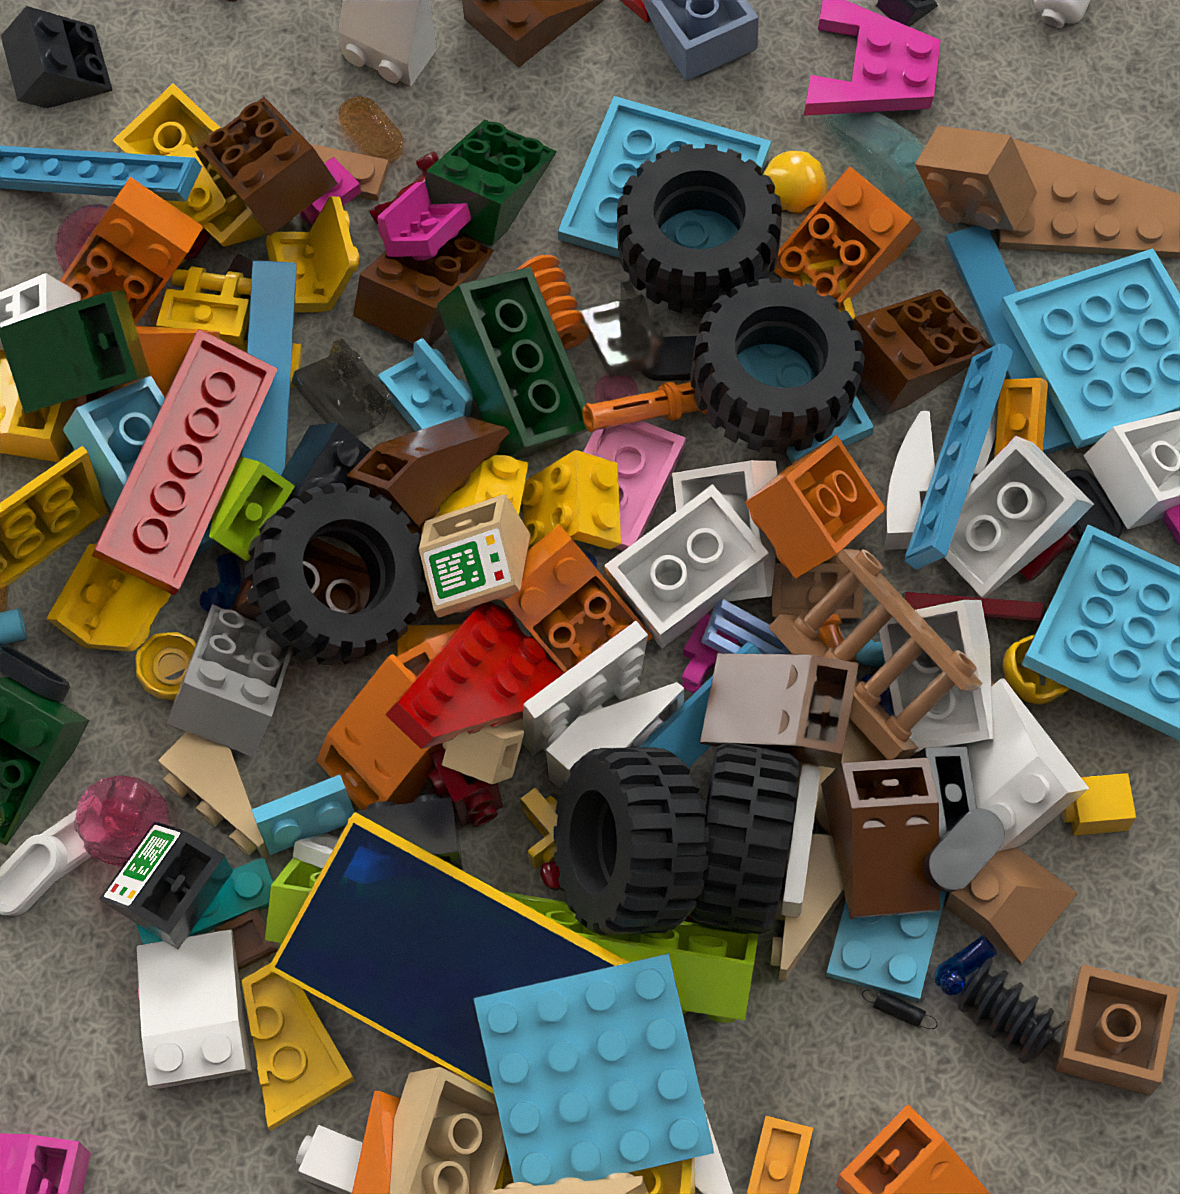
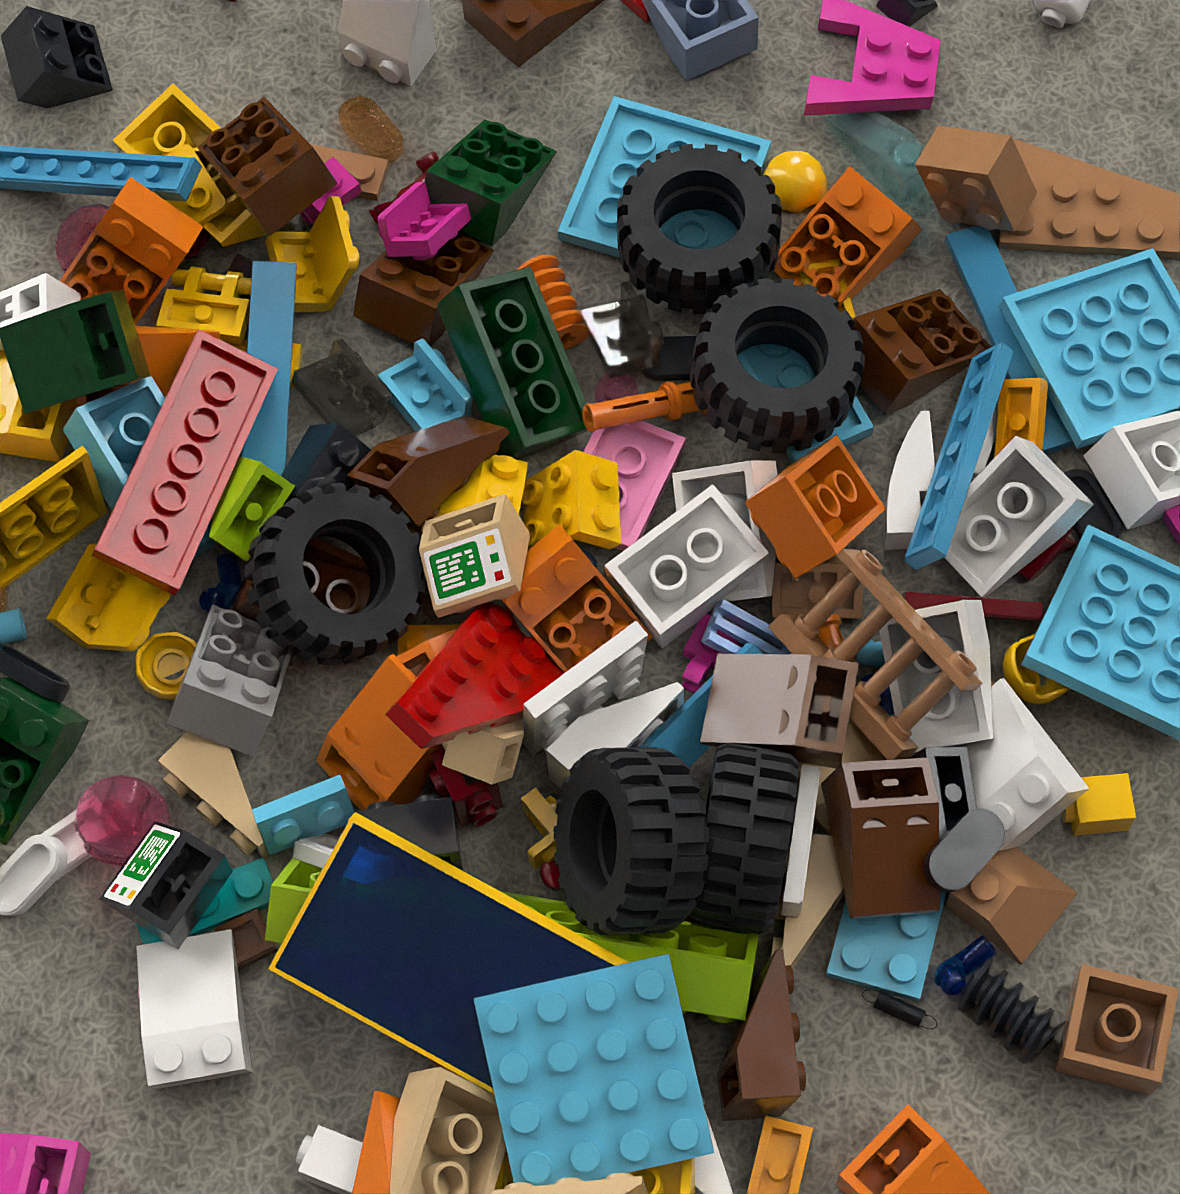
(291, 1047): yellow wing -> none
(760, 1063): none -> reddish brown slope

